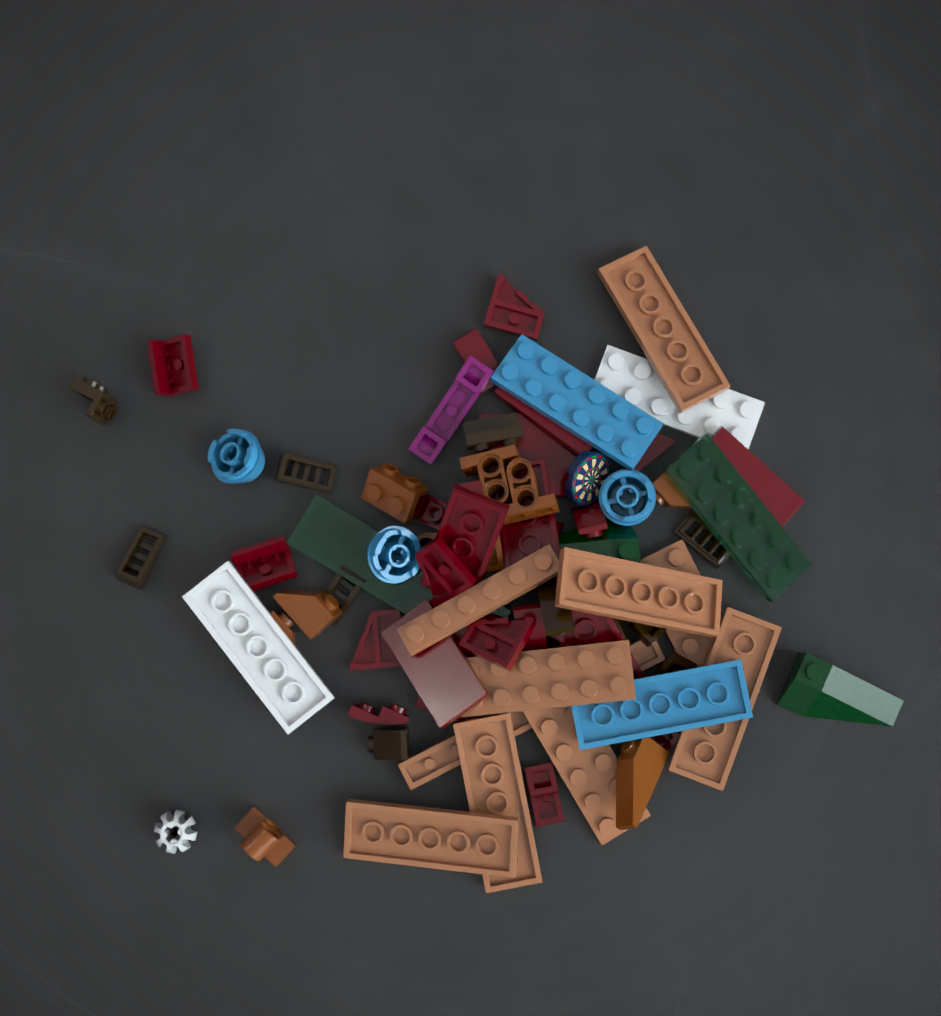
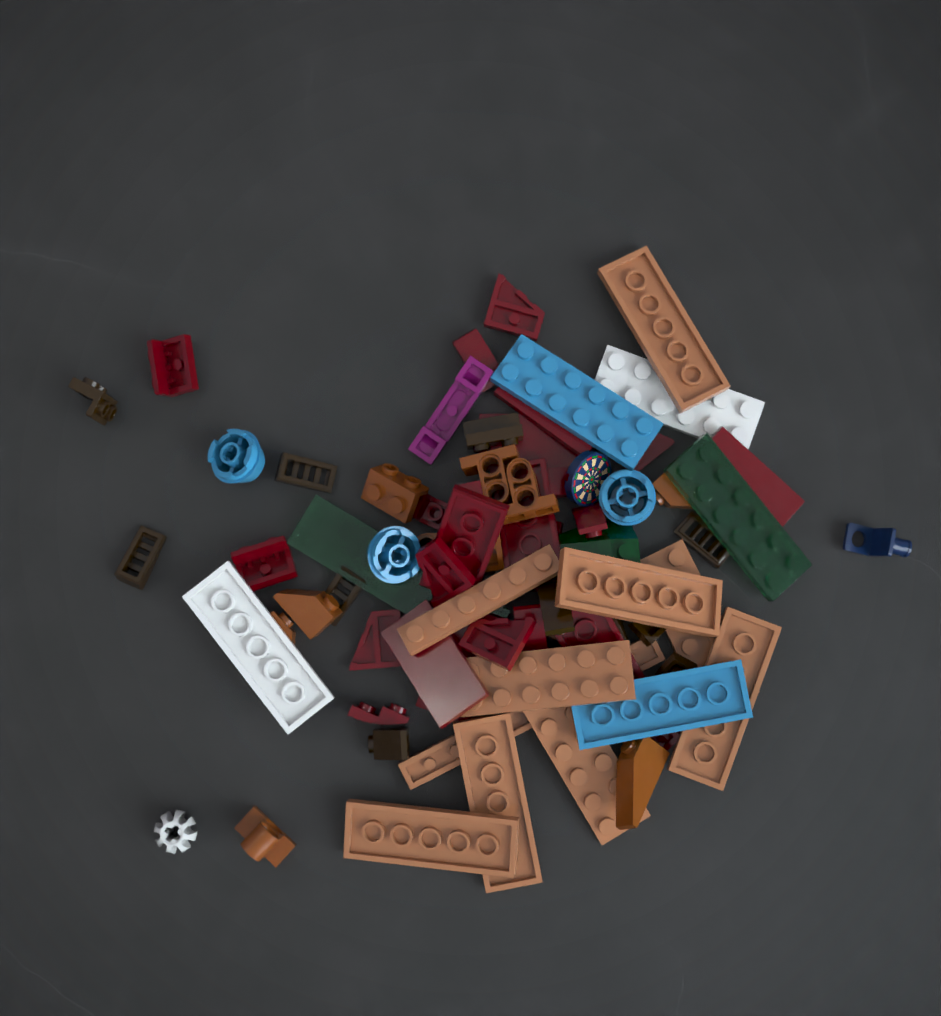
(544, 794): dark red slope -> none
(828, 692): dark green wedge -> none
(877, 542): none -> dark blue bracket

